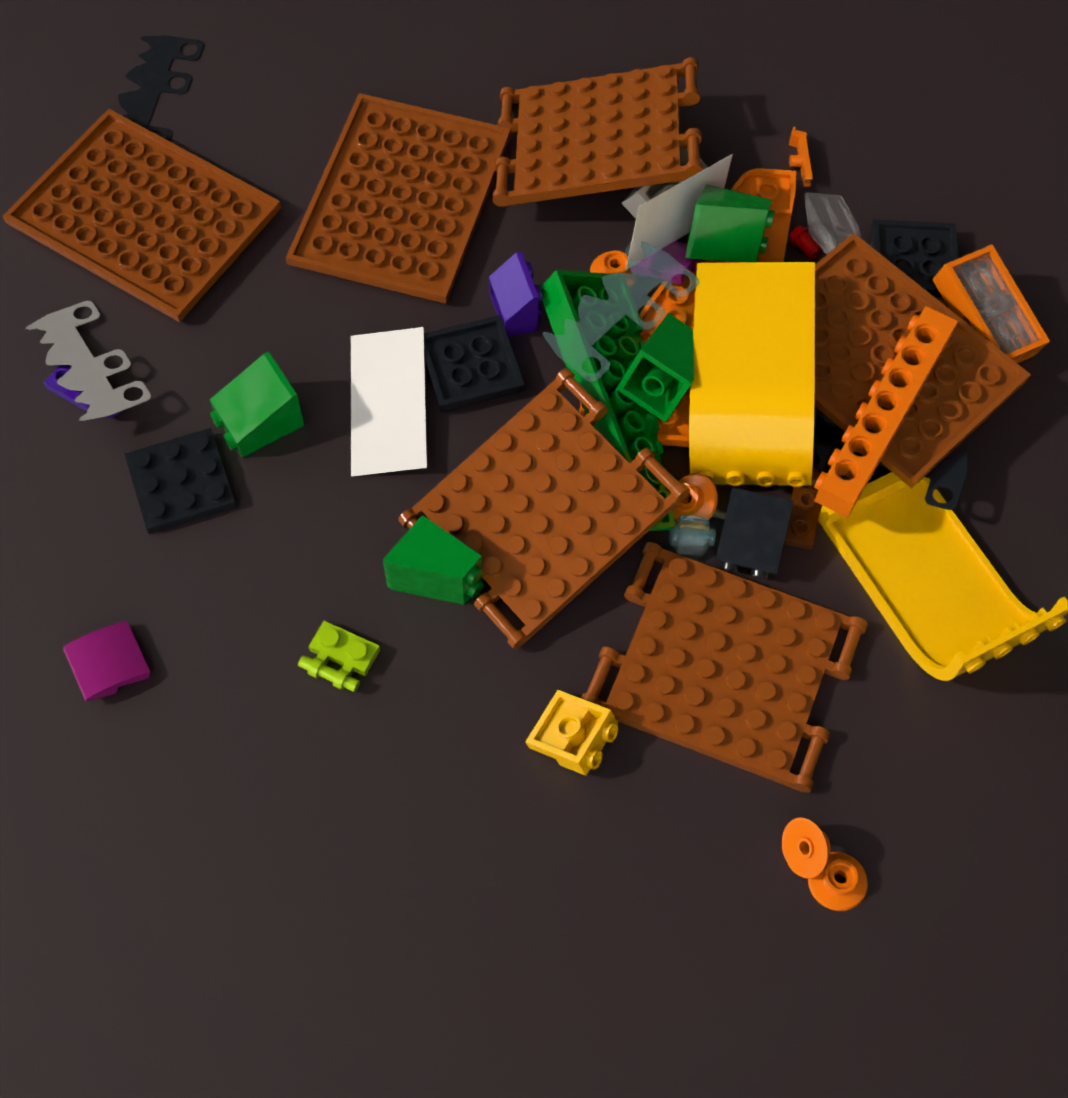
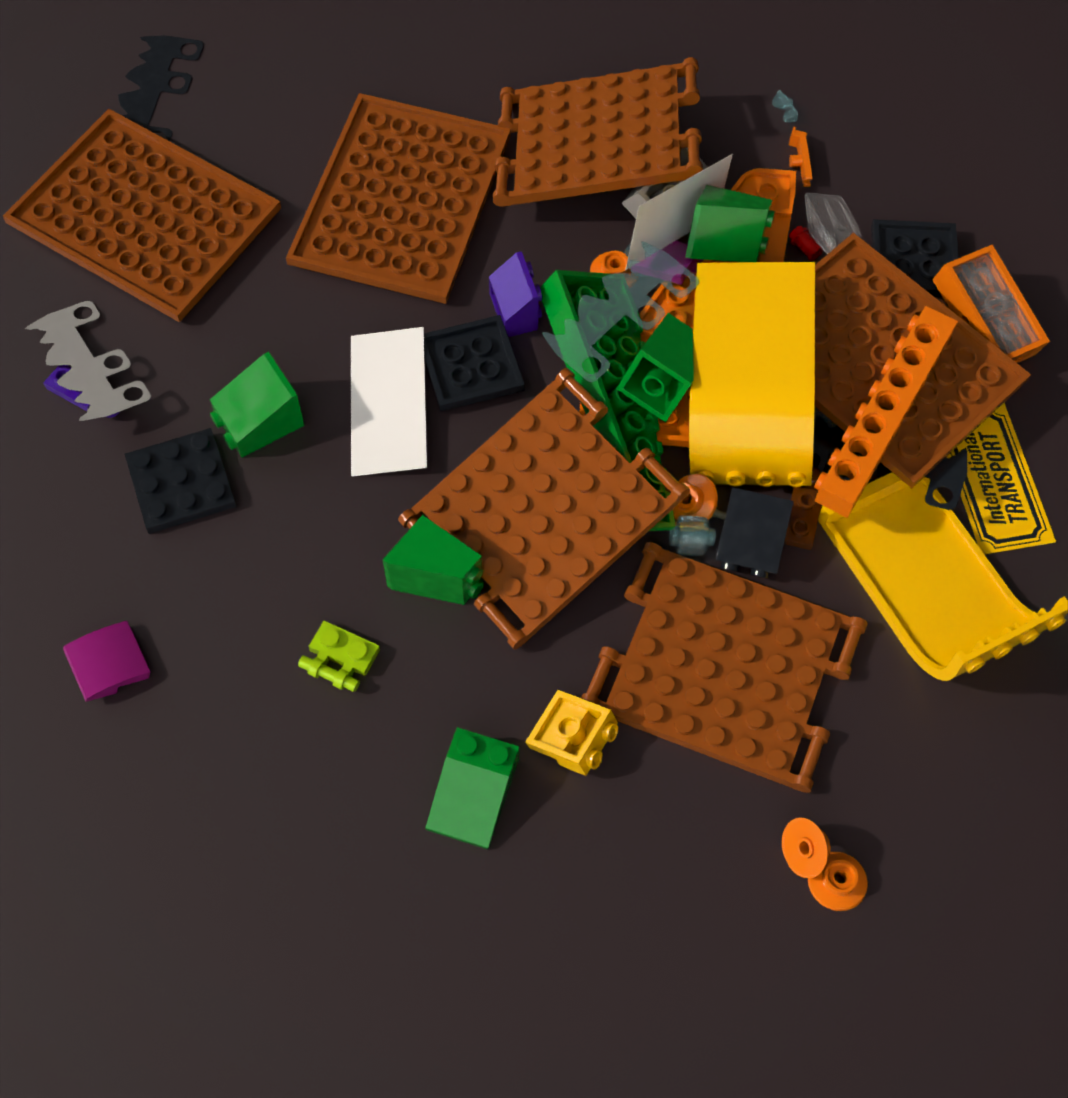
(472, 788): none -> green slope
(782, 102): none -> clear light blue piece
(1001, 490): none -> yellow sticker

